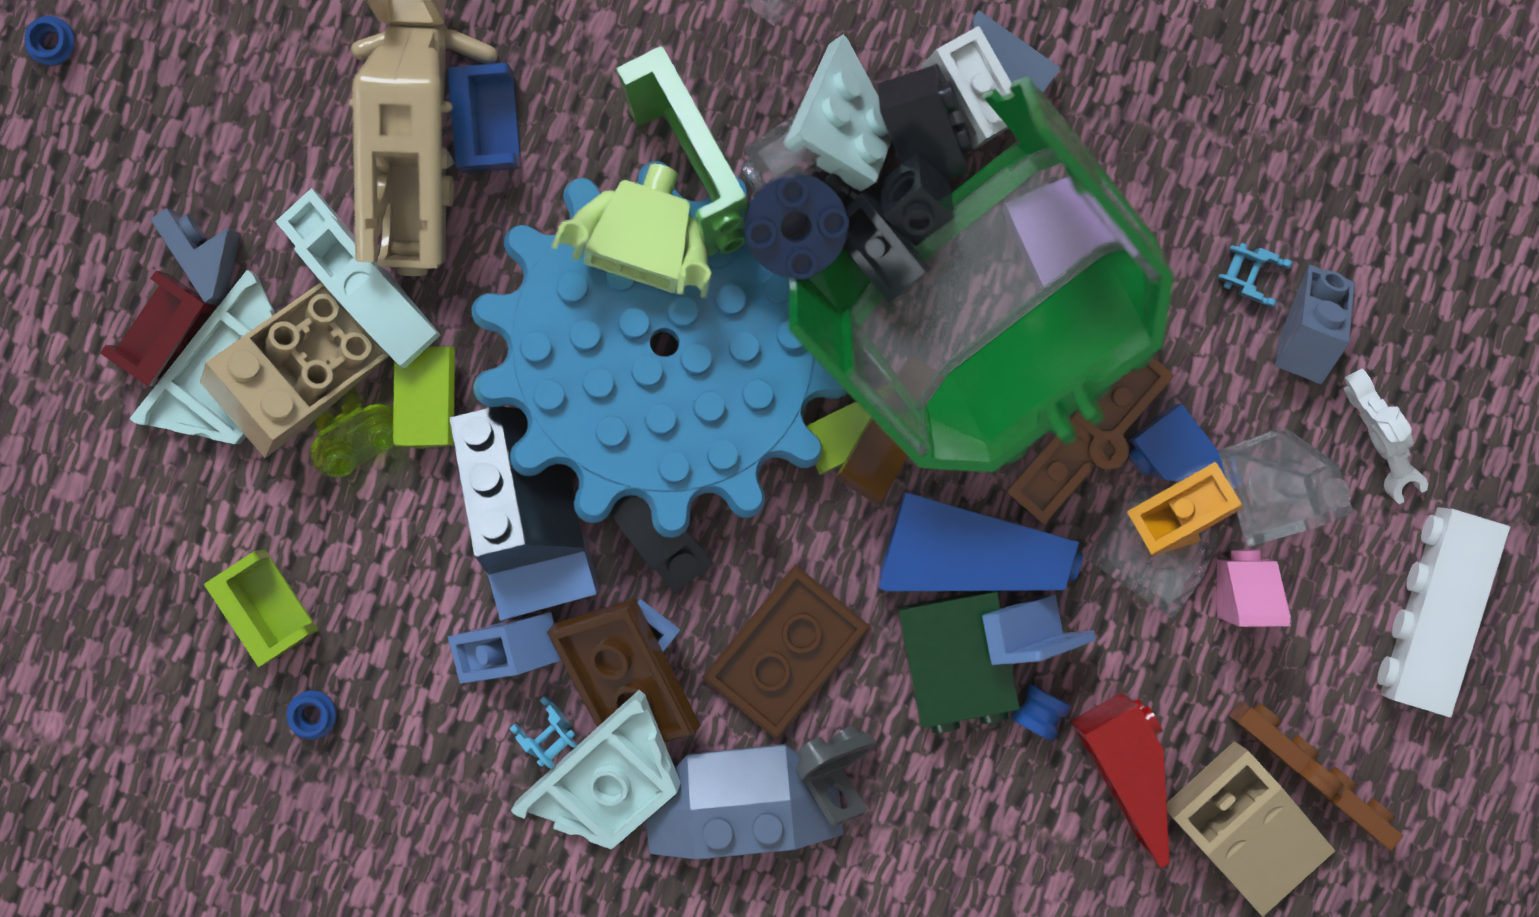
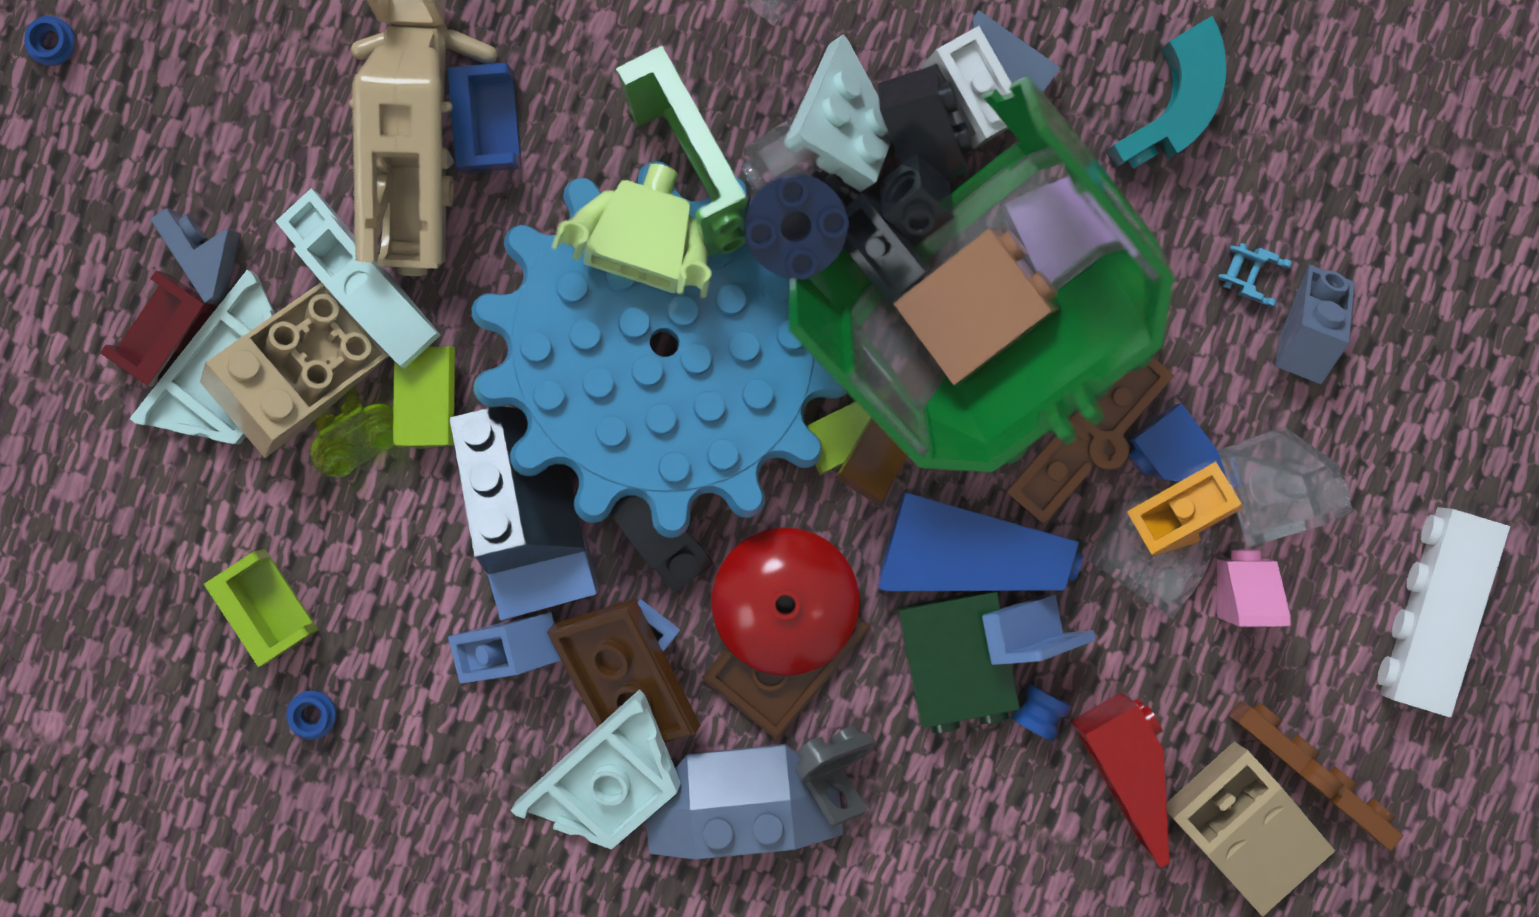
(559, 723): medium azure piece -> none
(792, 565): none -> red dish
(978, 304): none -> nougat brick
(1198, 84): none -> teal arch
(1388, 433): white piece -> none

